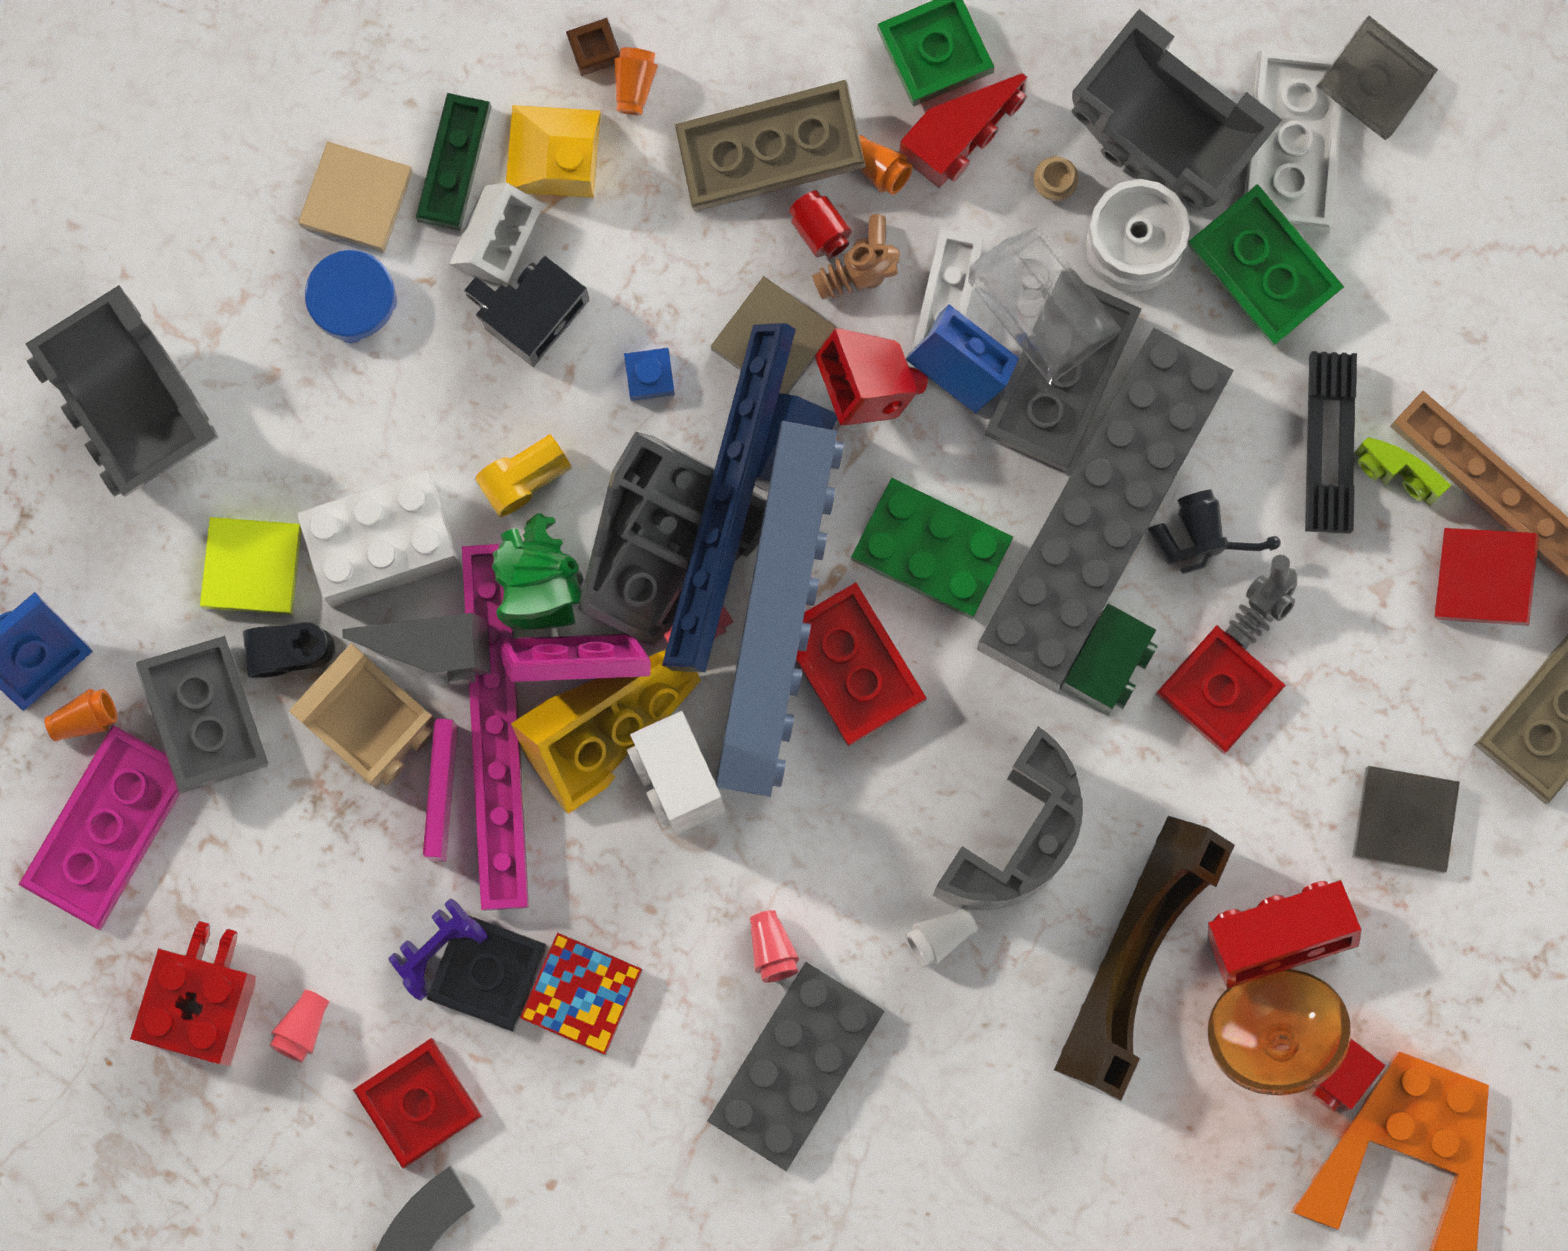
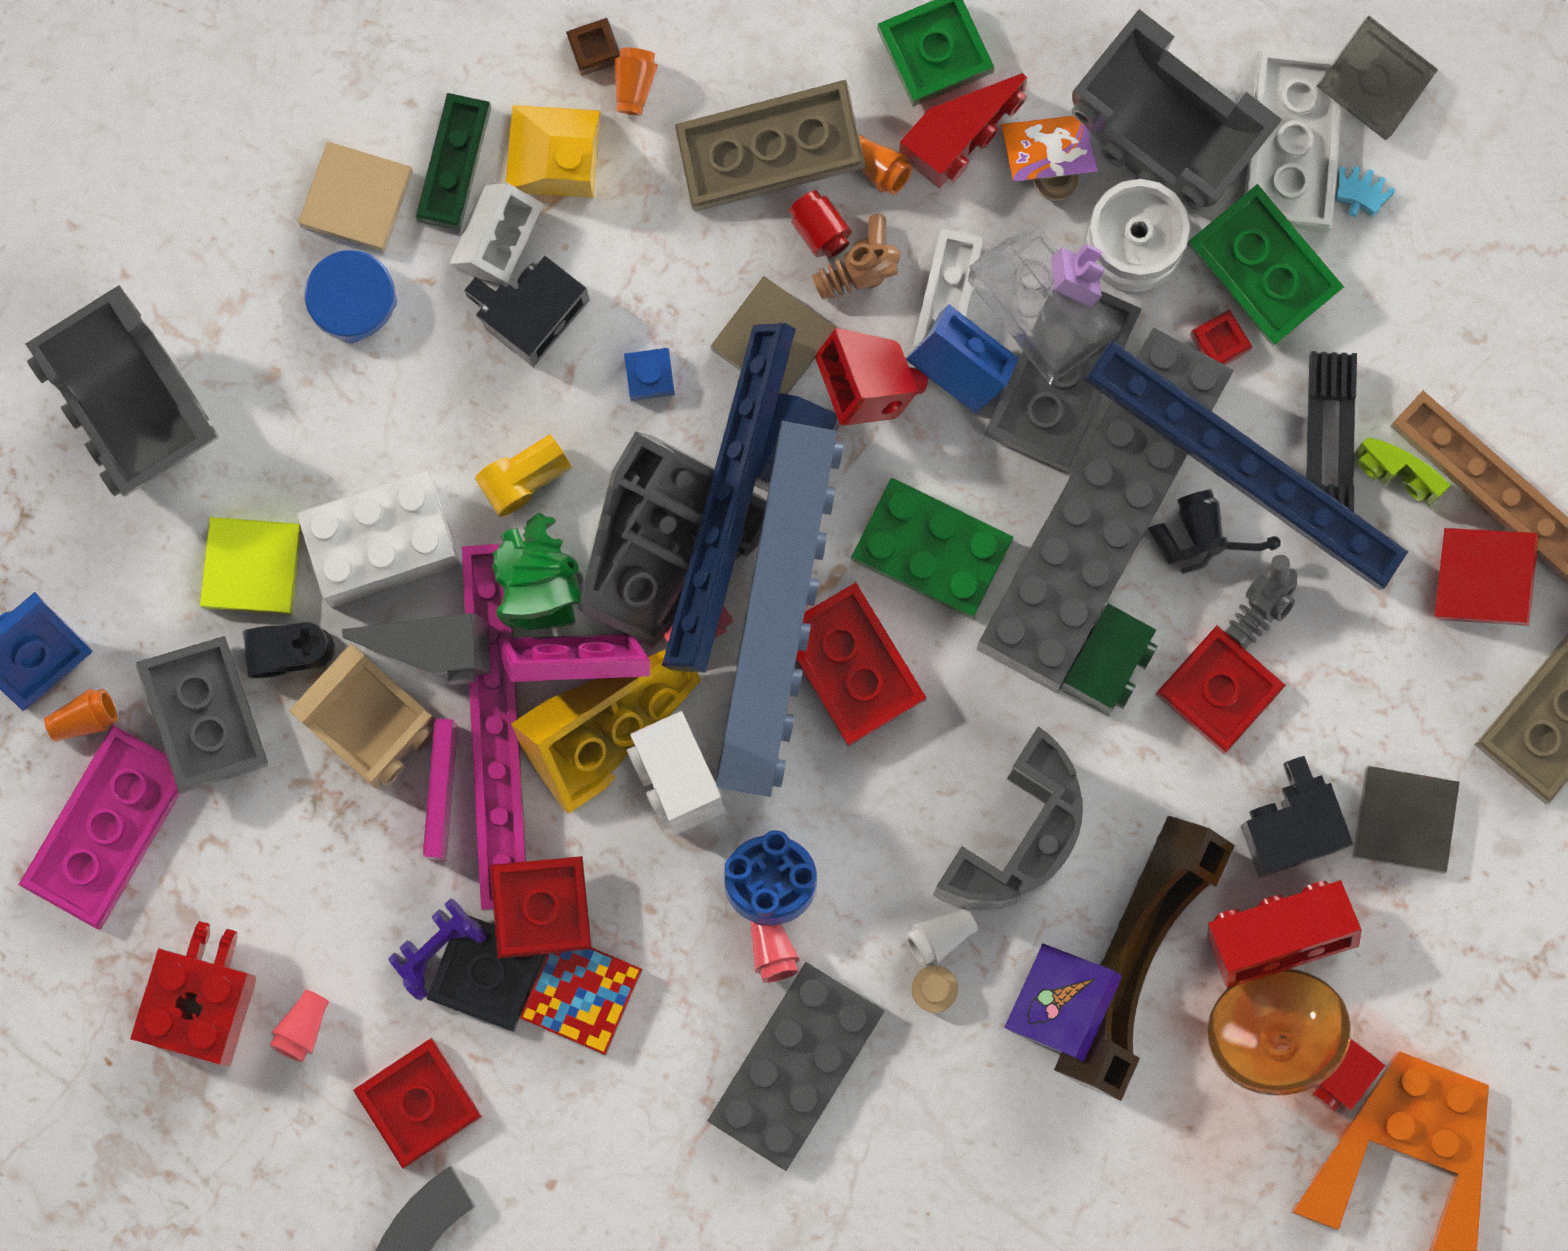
(540, 907): none -> red tile
(770, 879): none -> blue tile
(934, 989): none -> tan plate
(1048, 148): none -> sticker
(1063, 1002): none -> dark purple tile
(1078, 274): none -> lavender tile
(1221, 338): none -> red tile
(1245, 465): none -> dark blue tile
(1301, 831): none -> black hinge
(1361, 194): none -> medium azure piece

